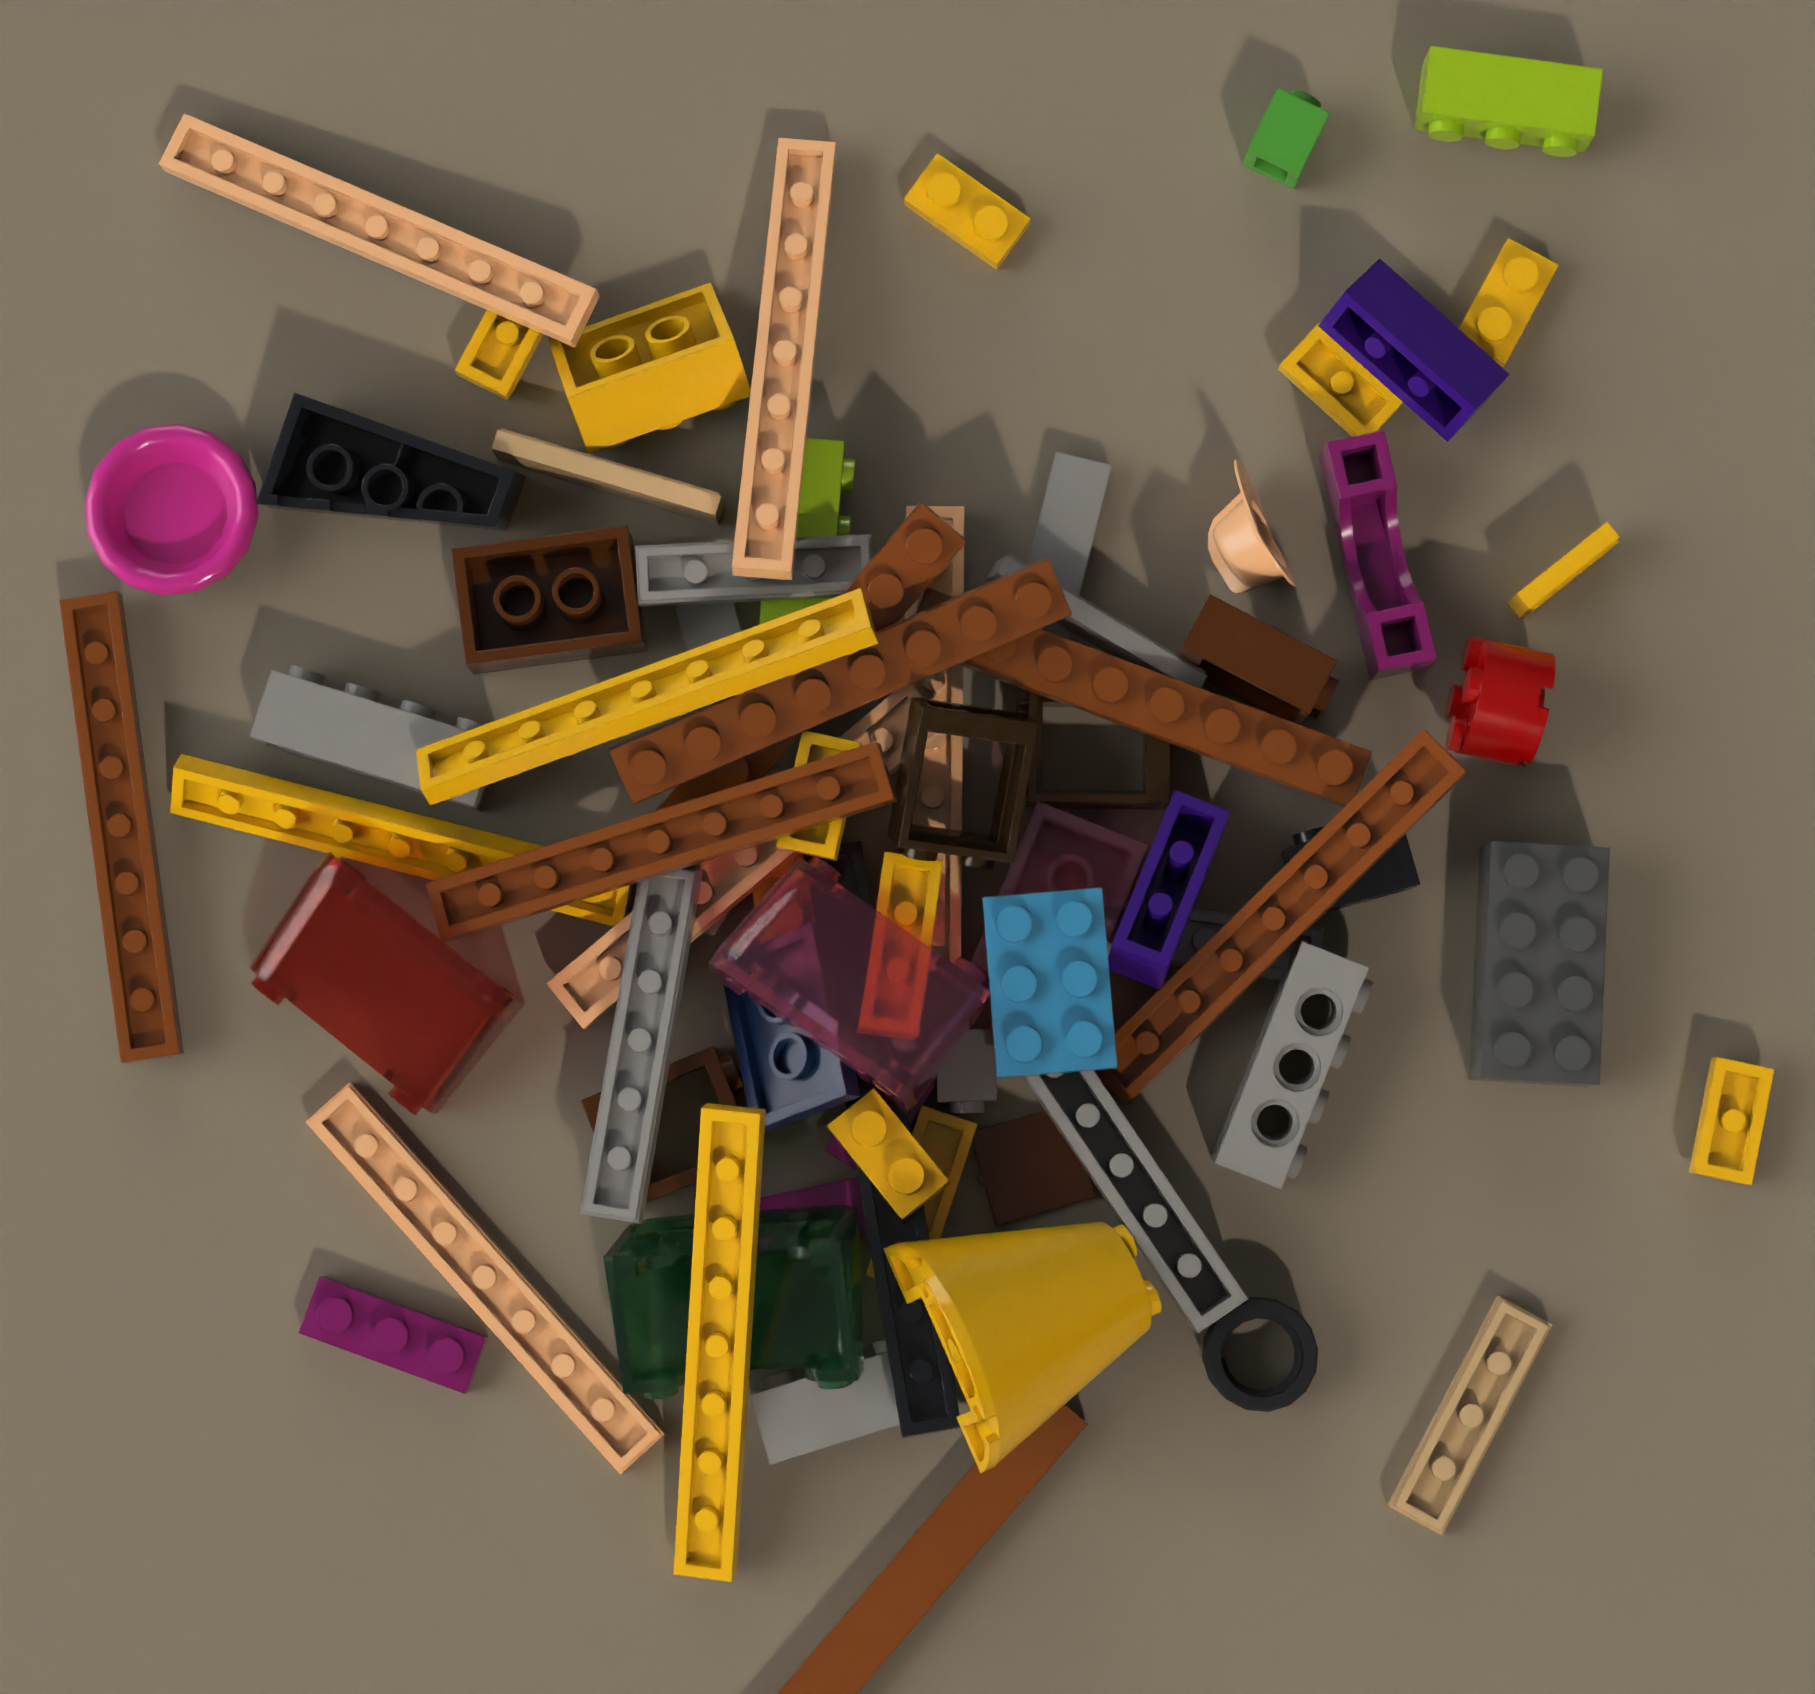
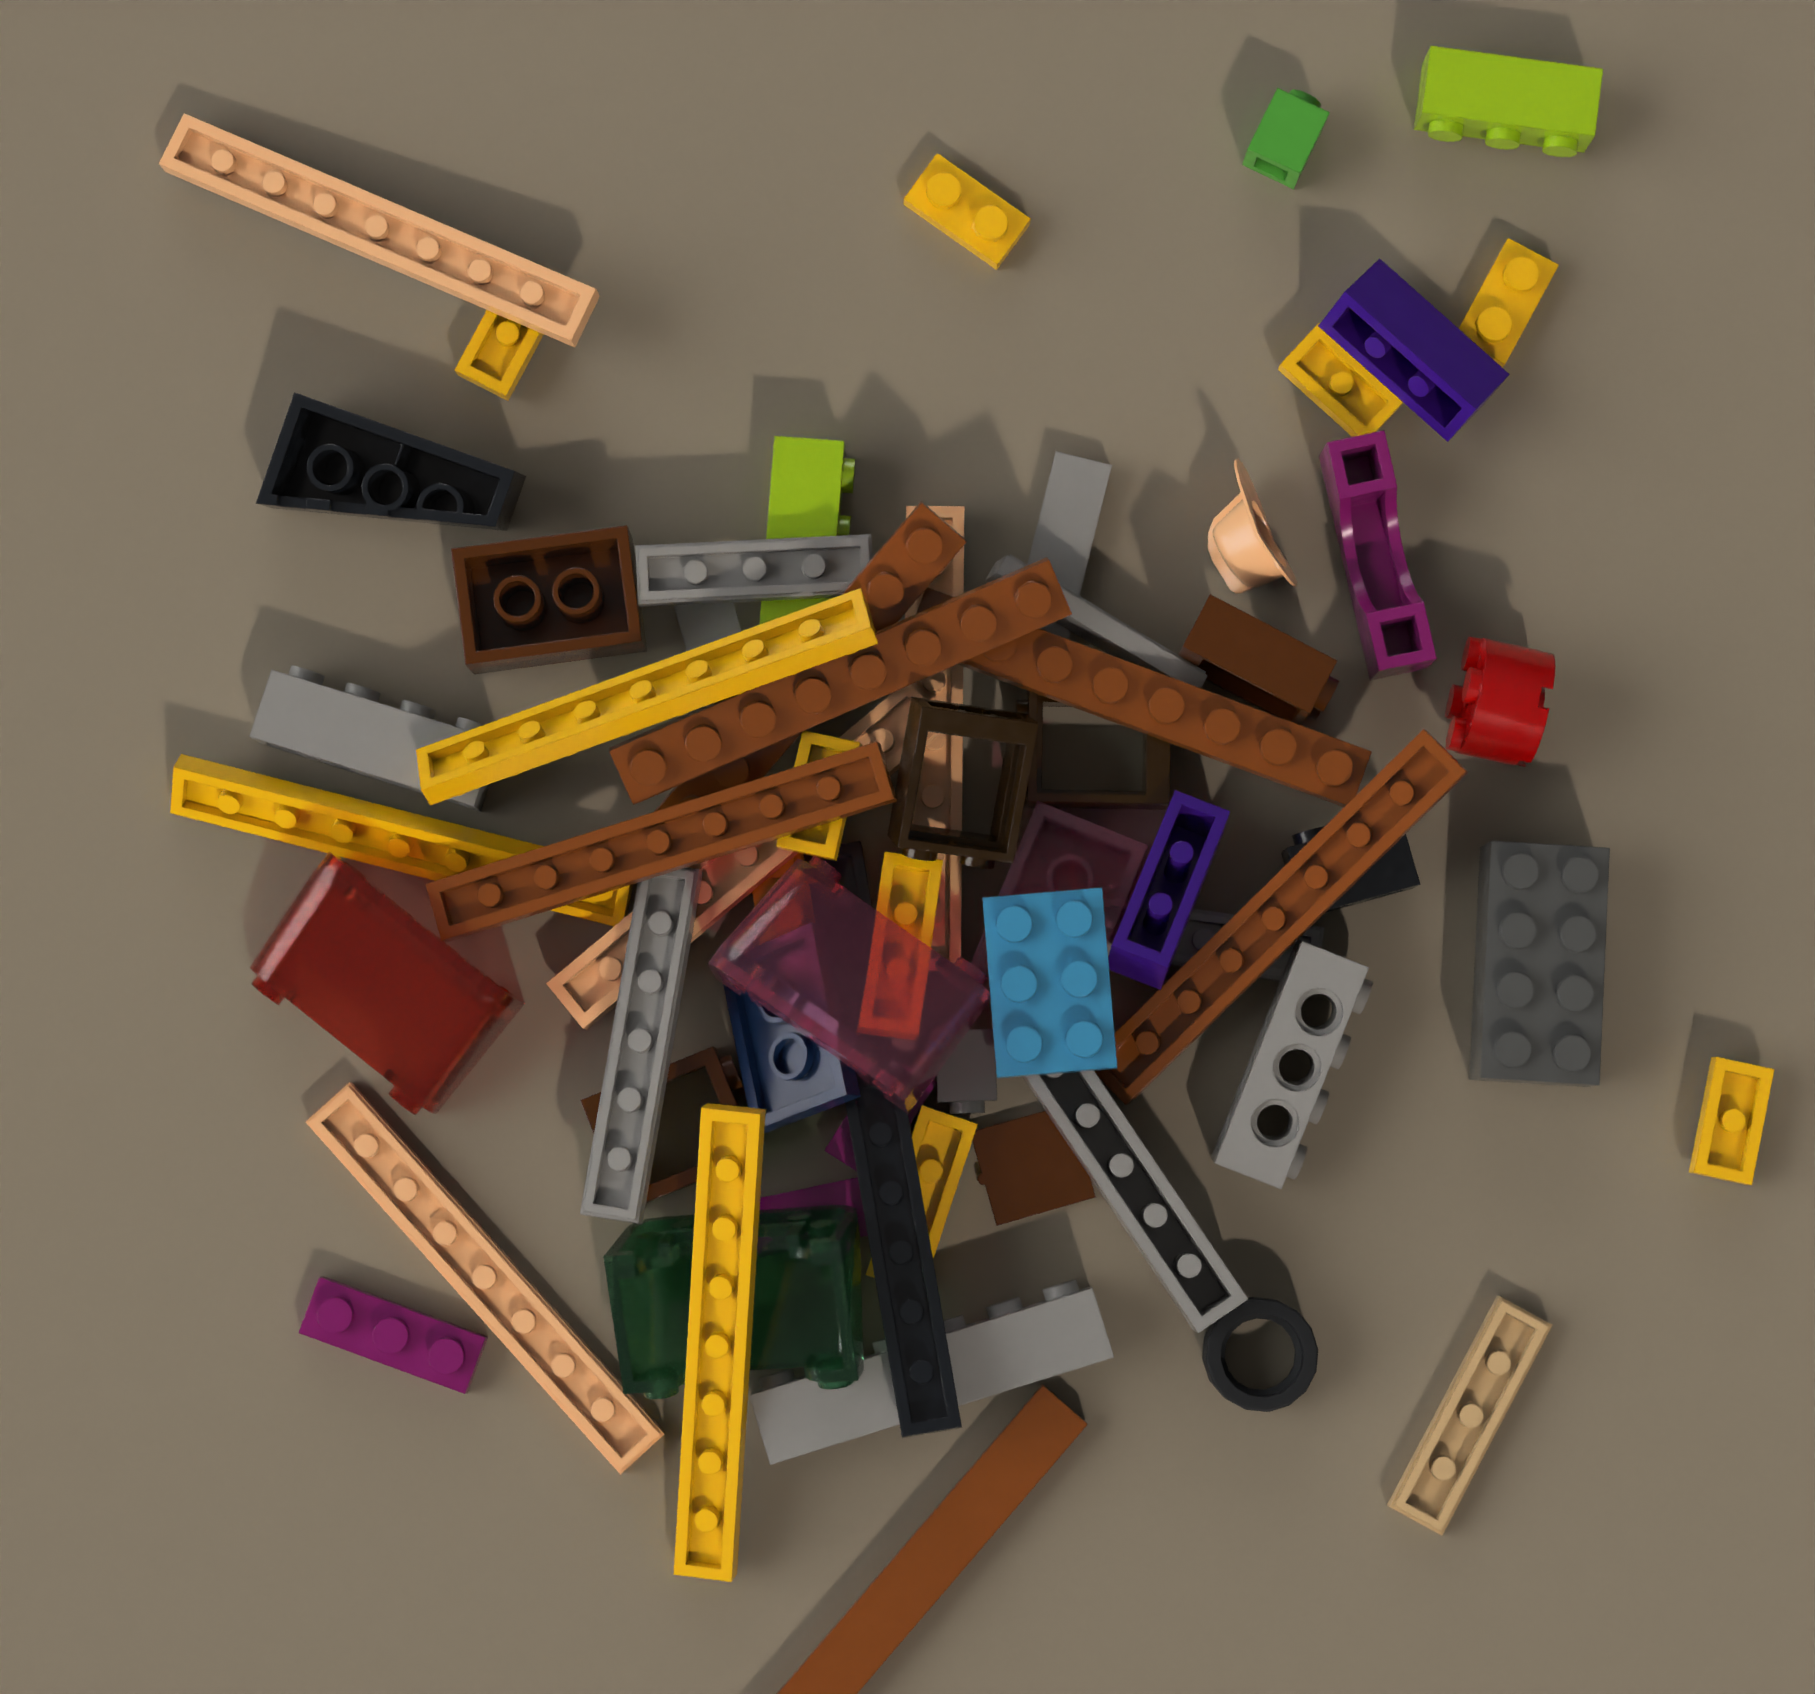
(121, 827): dark orange plate -> none
(171, 509): dark pink piece -> none
(608, 476): tan tile -> none
(651, 368): yellow slope -> none
(784, 360): light nougat plate -> none
(888, 1154): yellow plate -> none
(1026, 1319): yellow cone -> none
(1564, 571): yellow tile -> none

